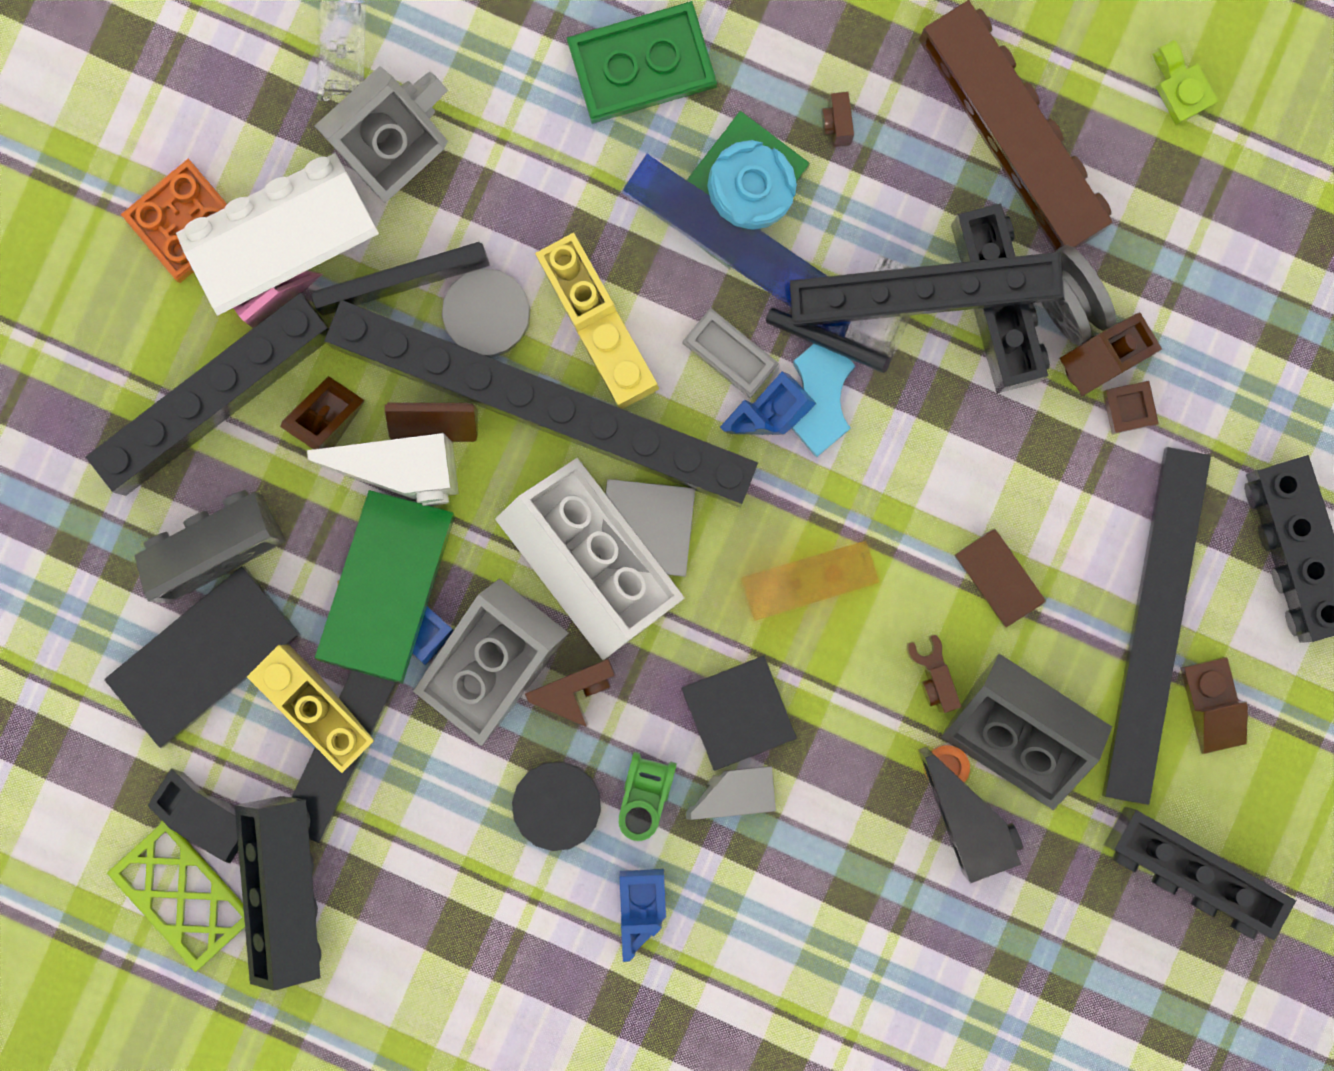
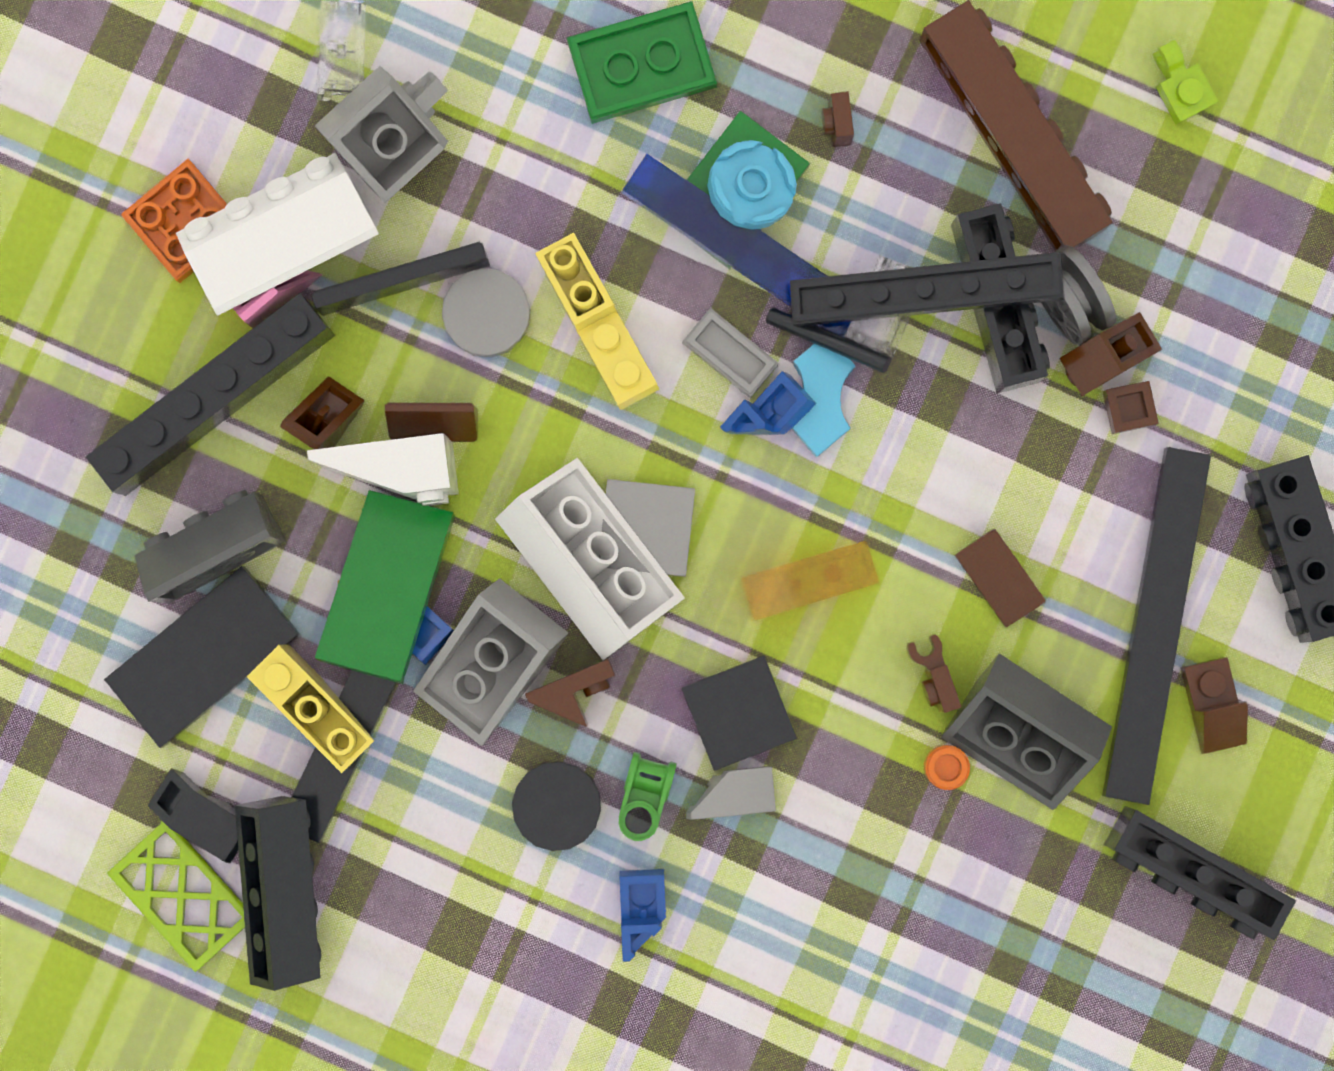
(541, 403): black brick -> none
(976, 831): black slope -> none

